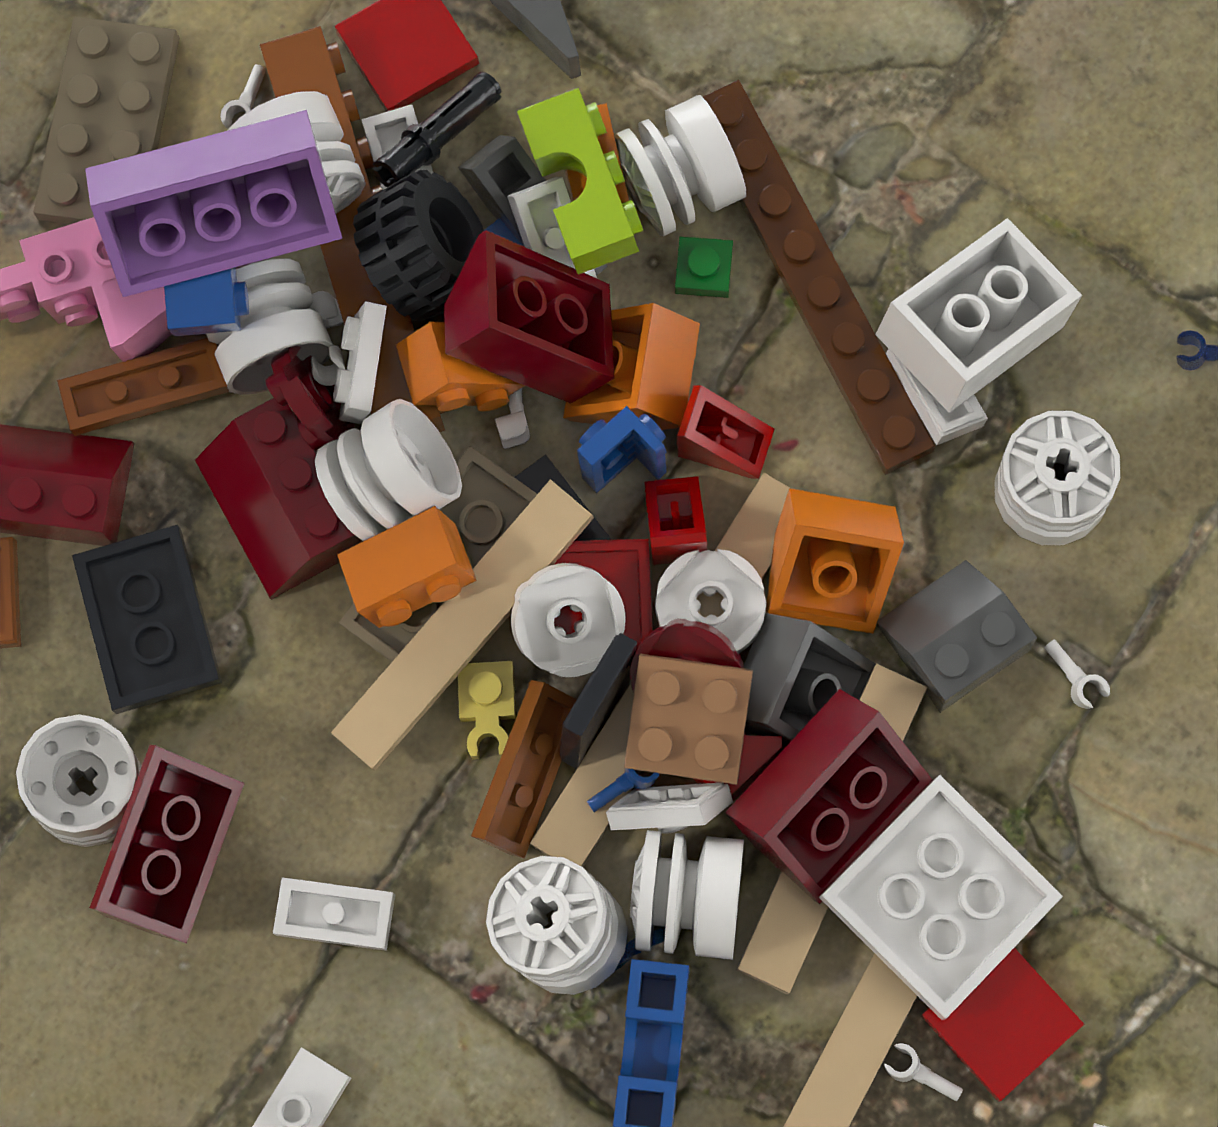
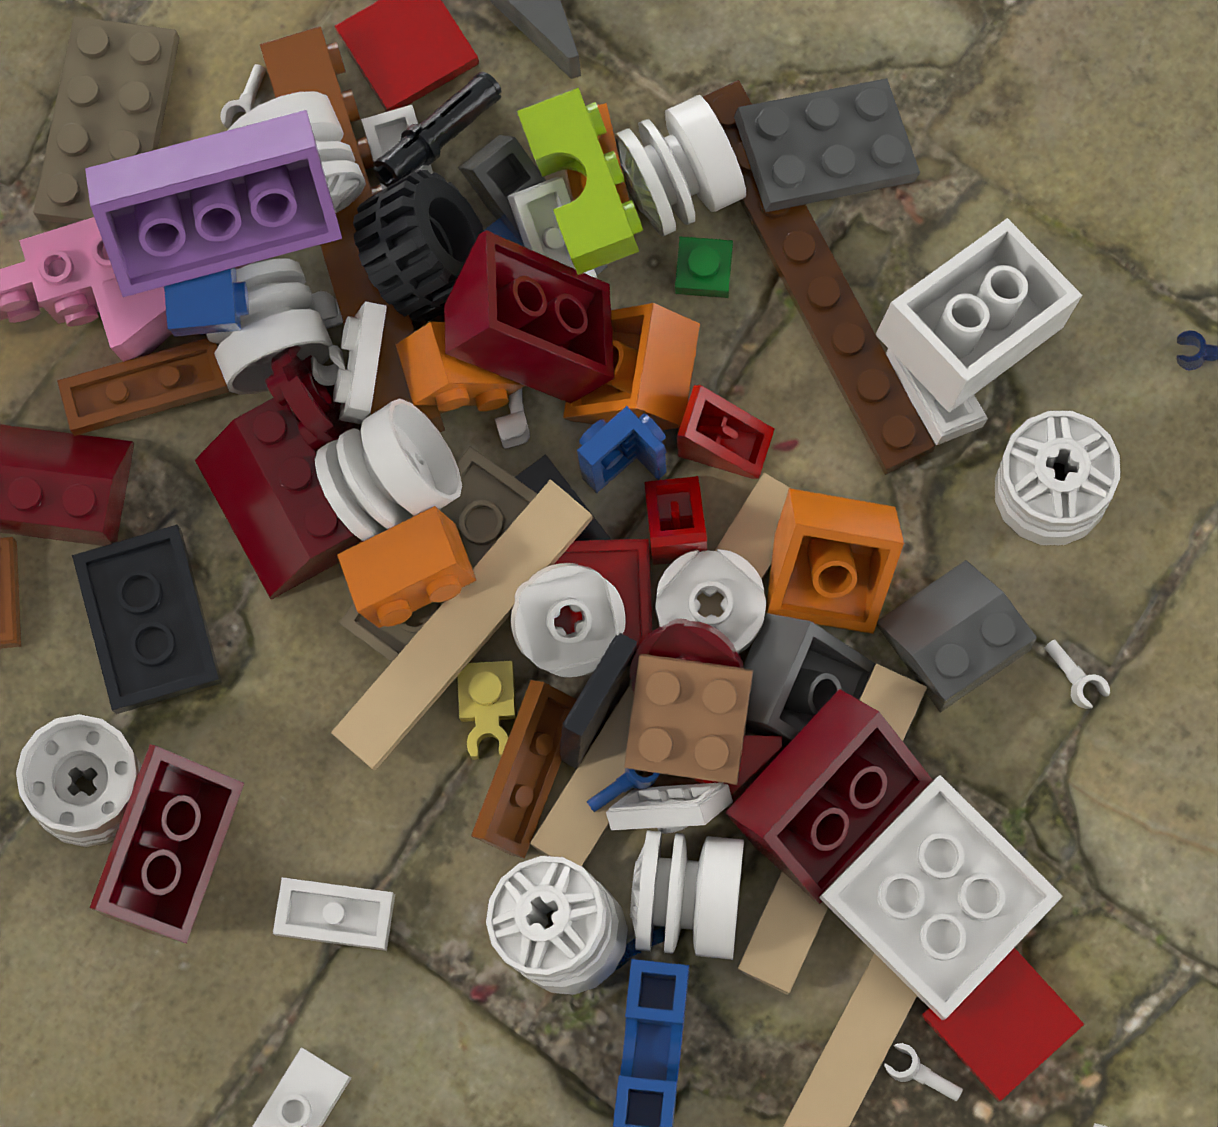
(826, 144): none -> dark grey plate

